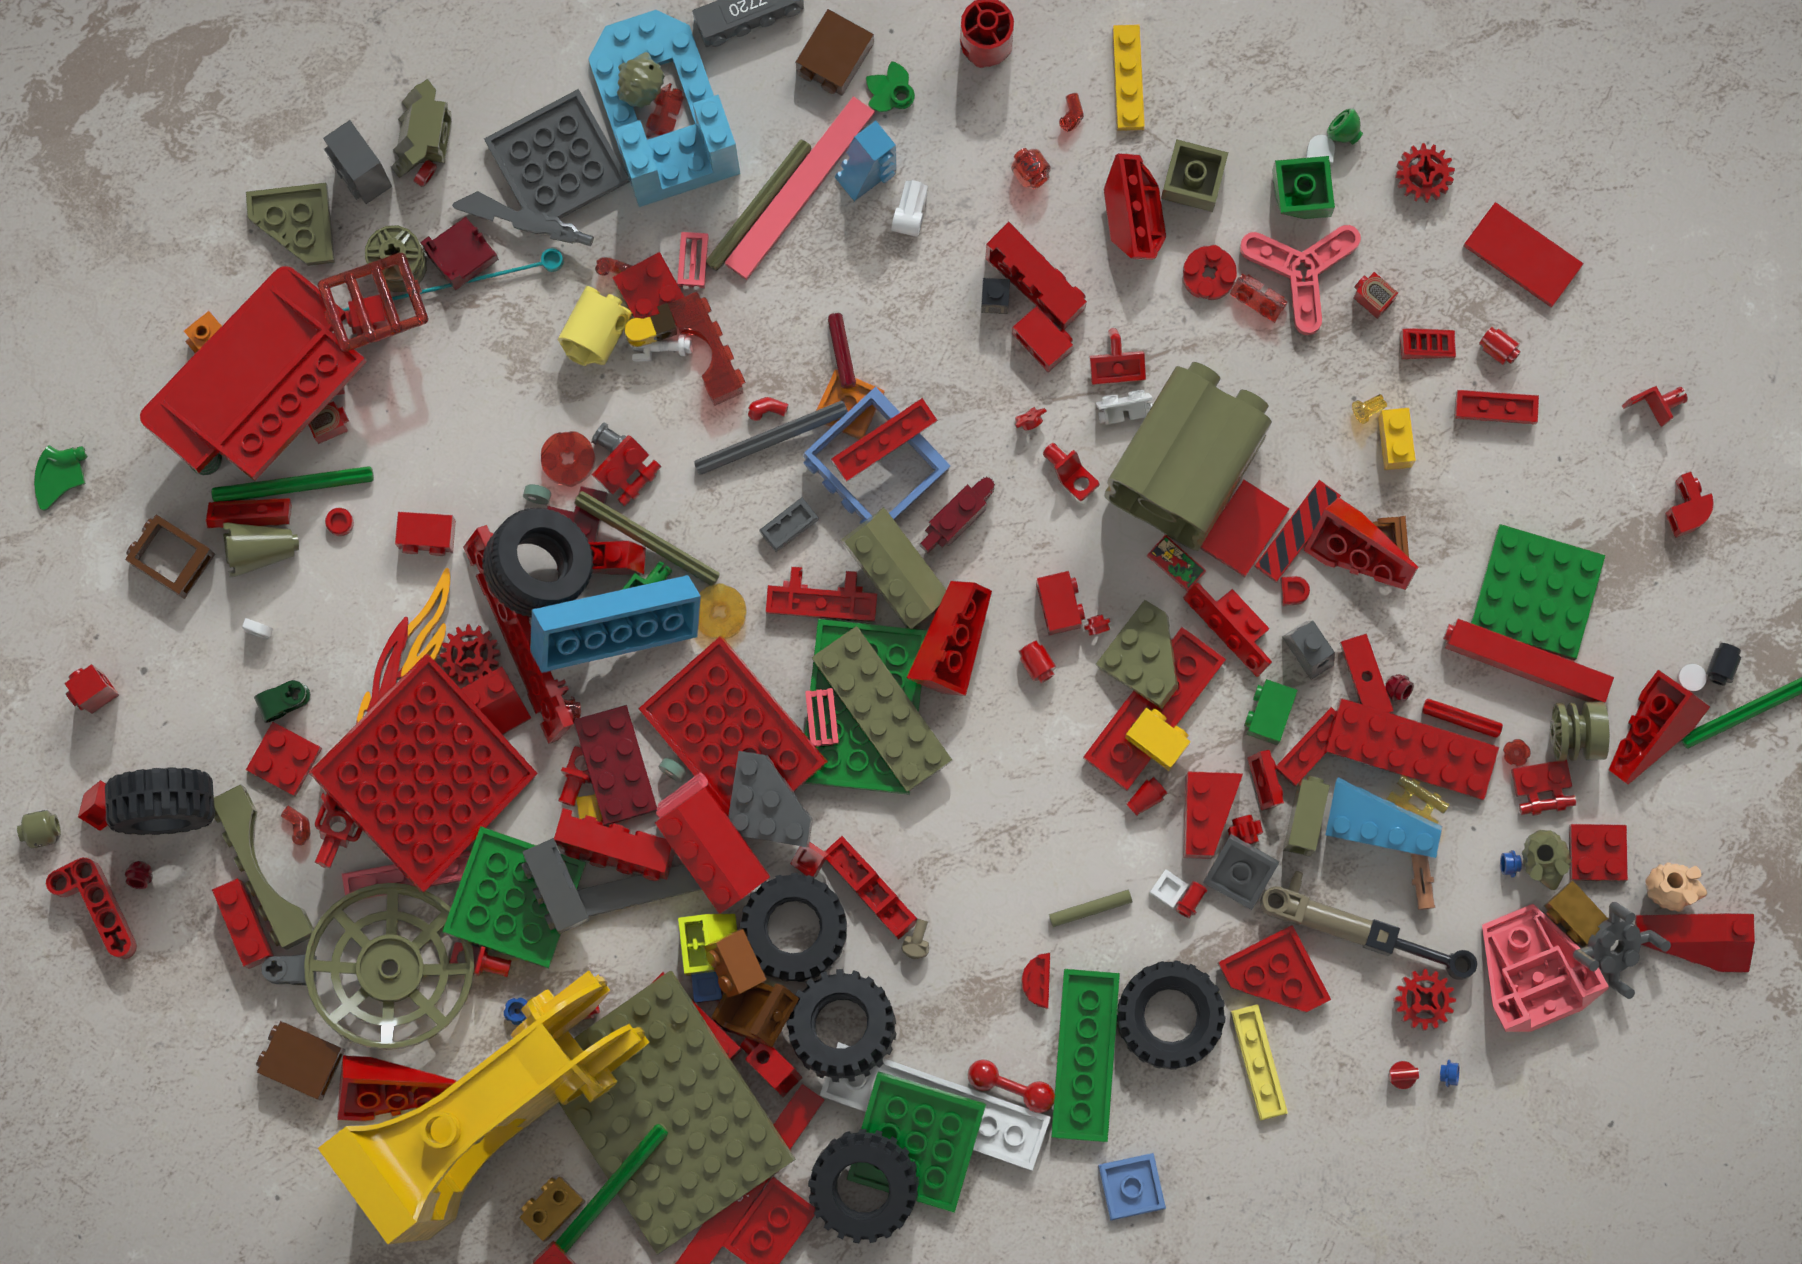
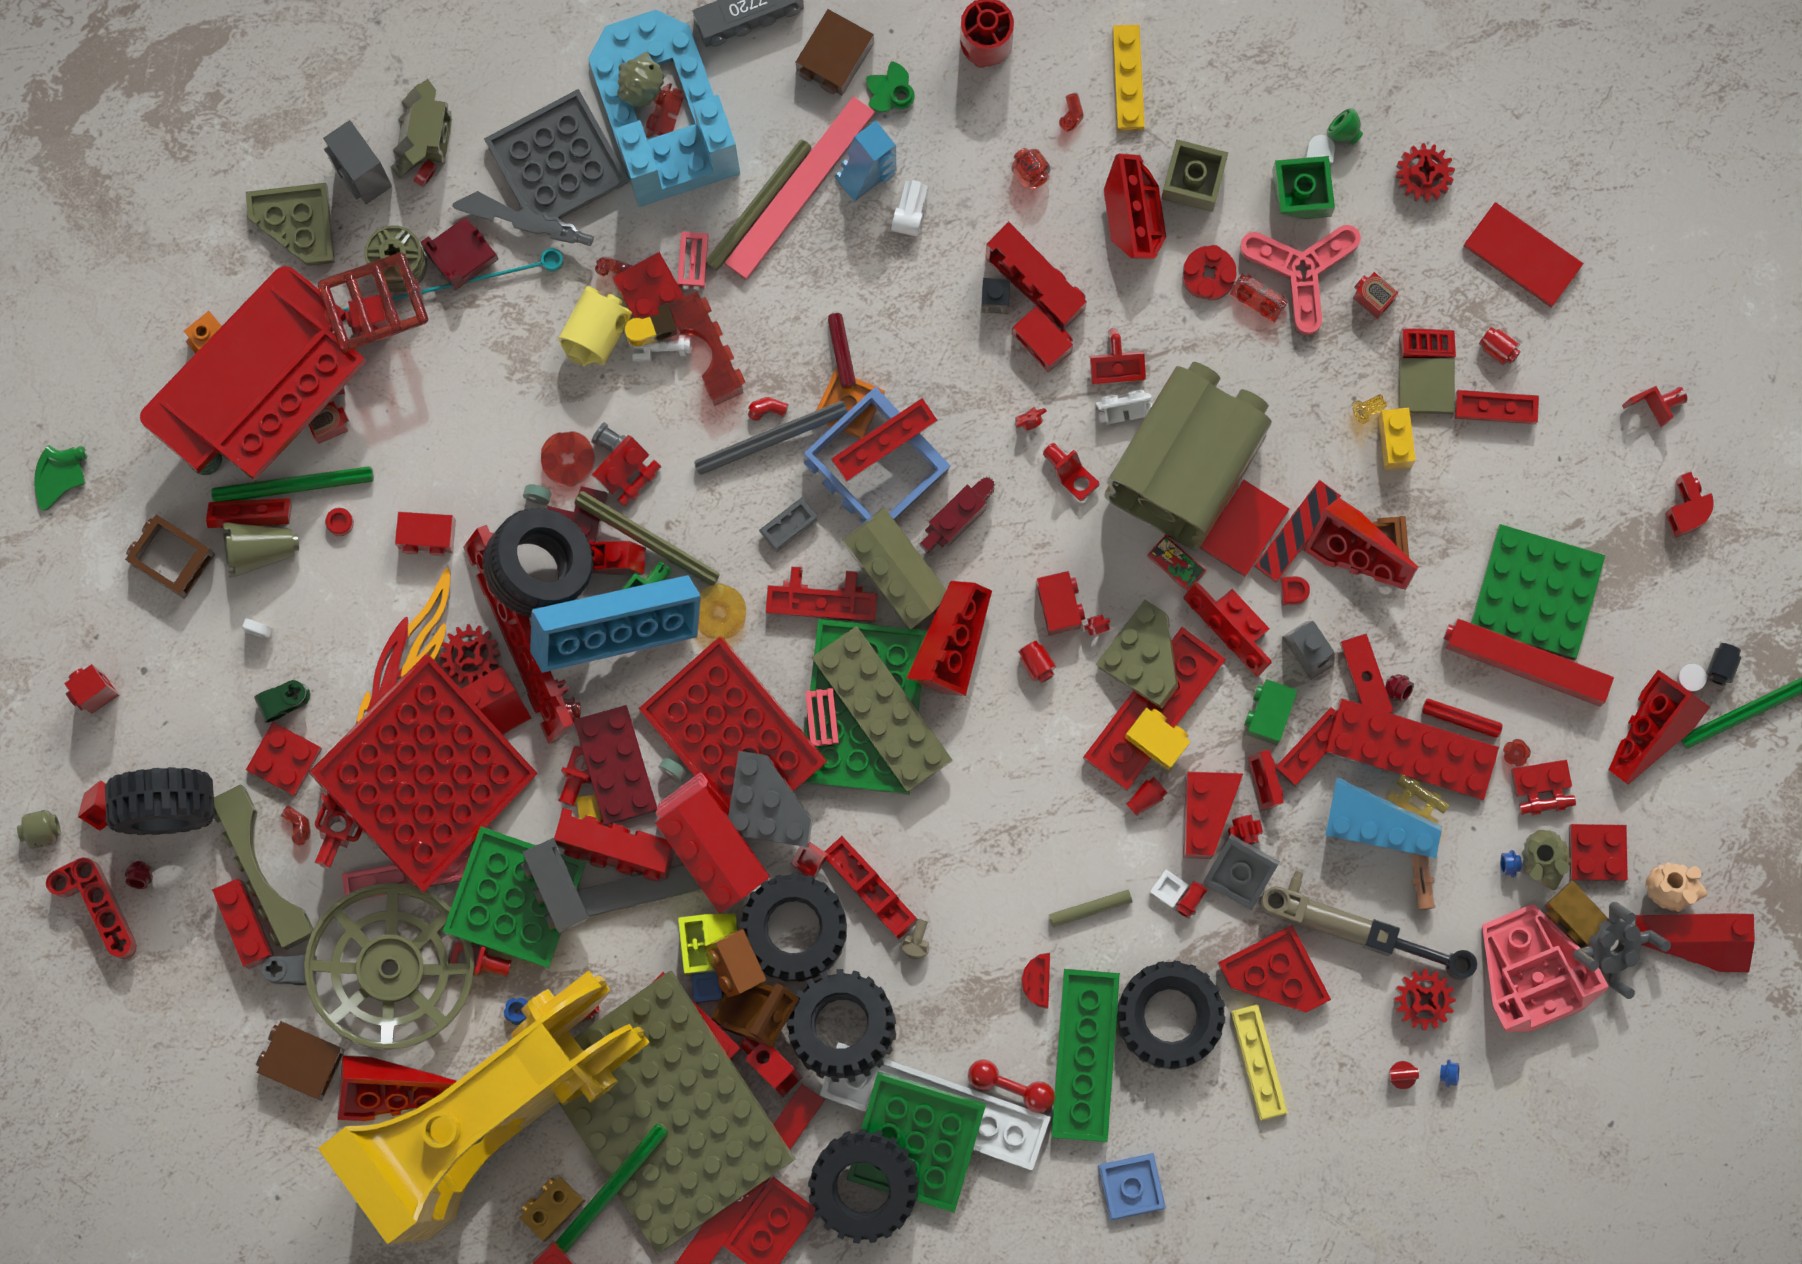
(1306, 816): olive brick -> none
(1427, 385): none -> olive tile
(1575, 731): olive wheel -> none

